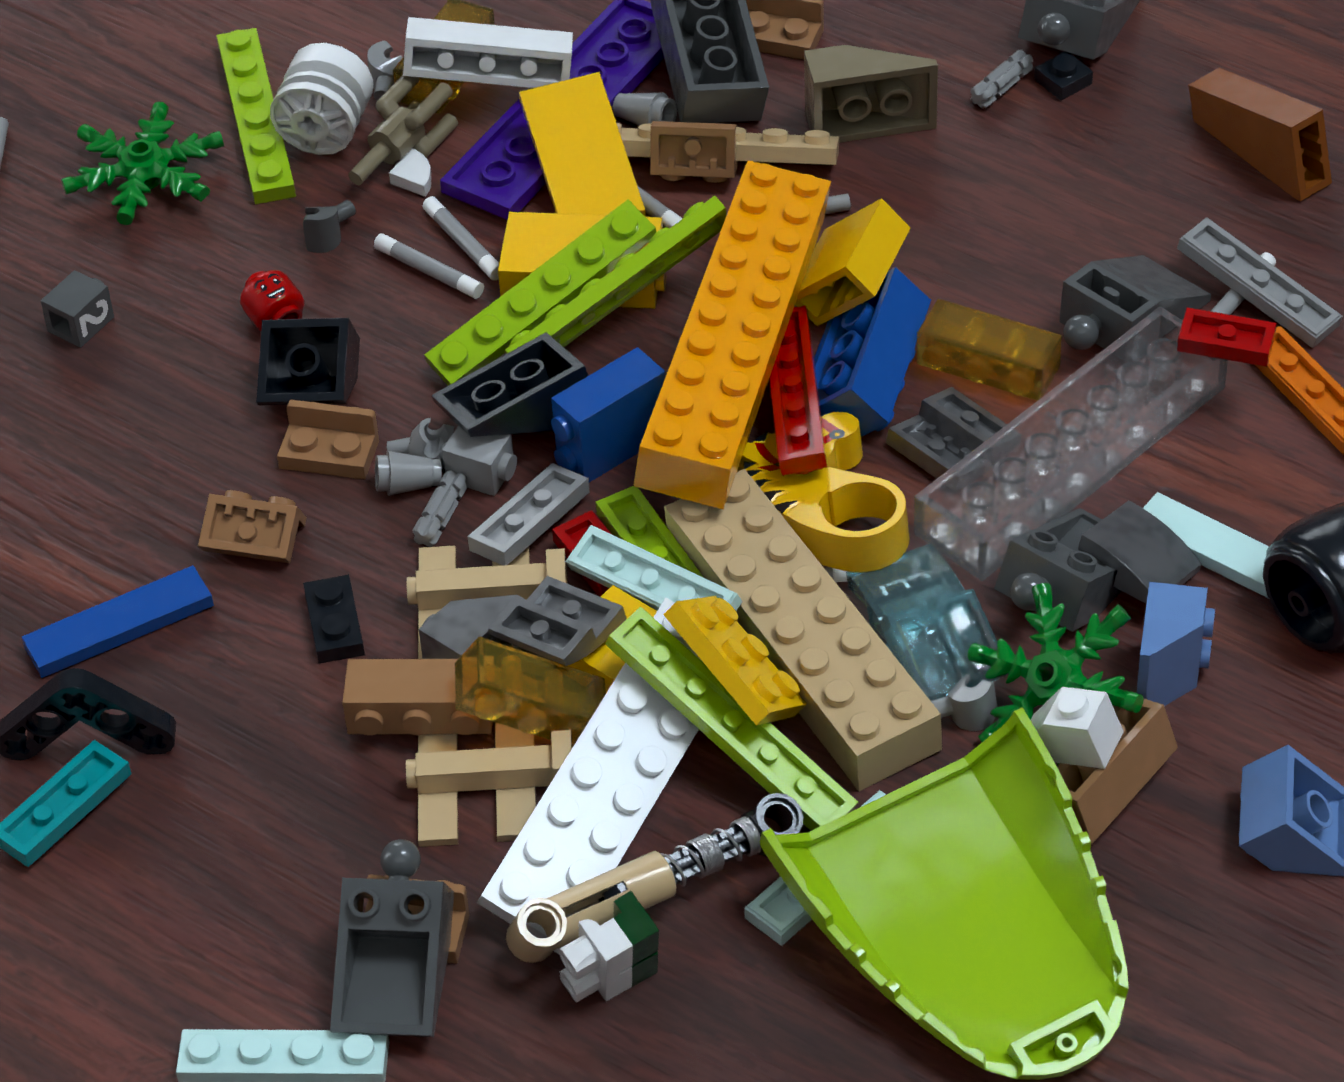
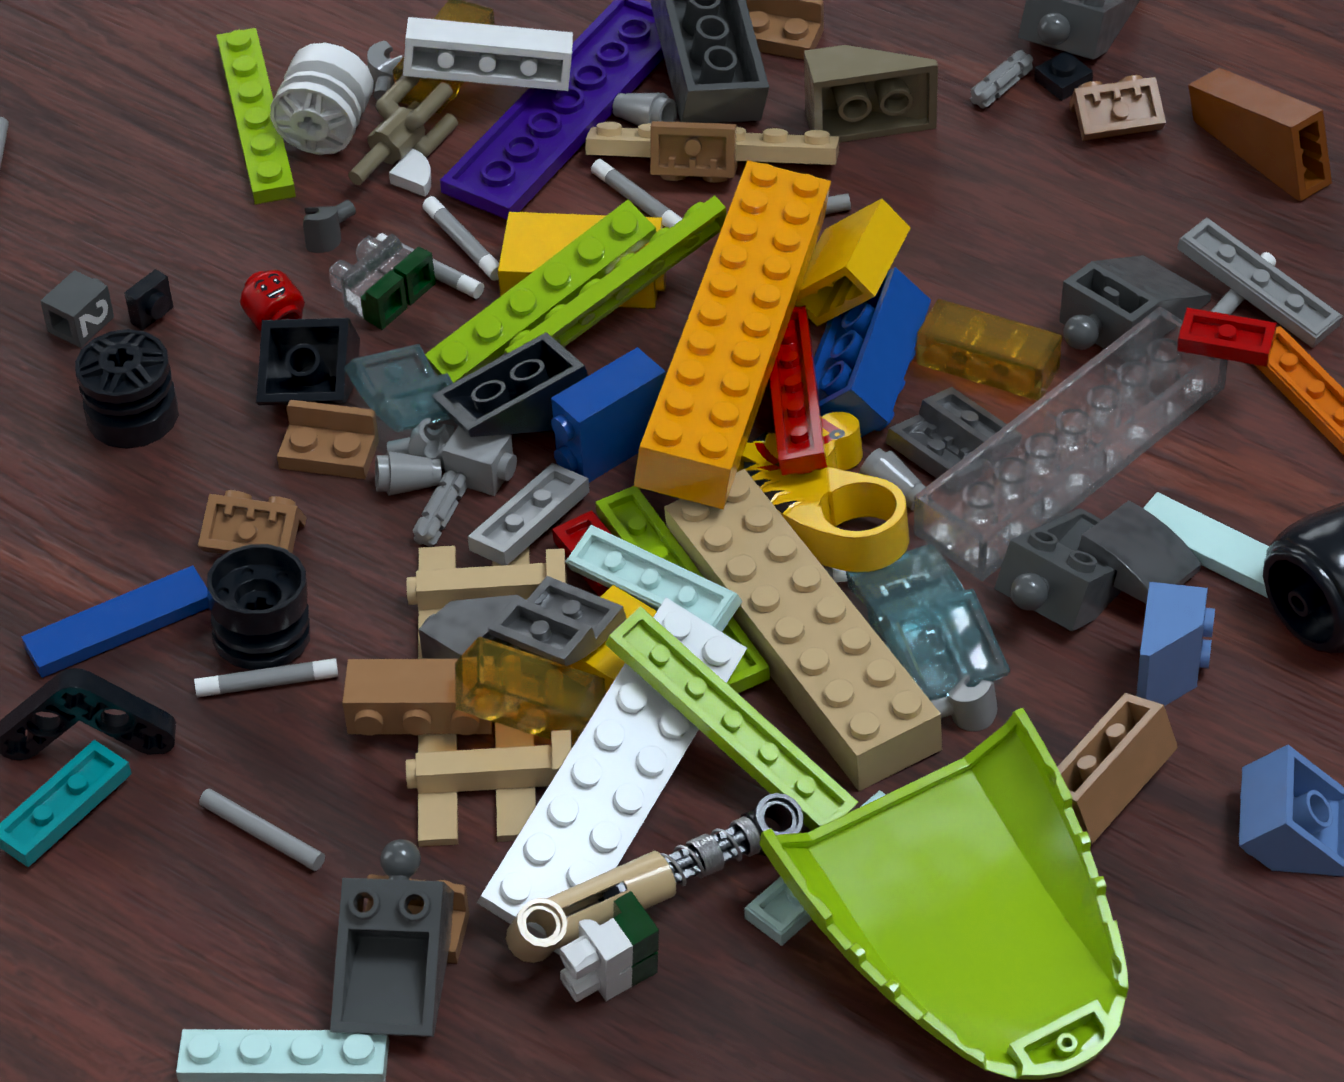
(127, 388): none -> black wheel
(142, 163): green piece -> none
(149, 299): none -> black plate
(258, 606): none -> black wheel
(262, 829): none -> light grey bar
(266, 677): none -> light grey bar
(334, 619): black plate -> none
(383, 279): none -> hips
(399, 386): none -> clear light blue slope
(580, 146): yellow tile -> none
(736, 659): yellow plate -> none
(891, 468): none -> light grey cone
(1054, 665): green piece -> none
(1079, 727): white slope -> none
(1118, 107): none -> medium nougat bracket

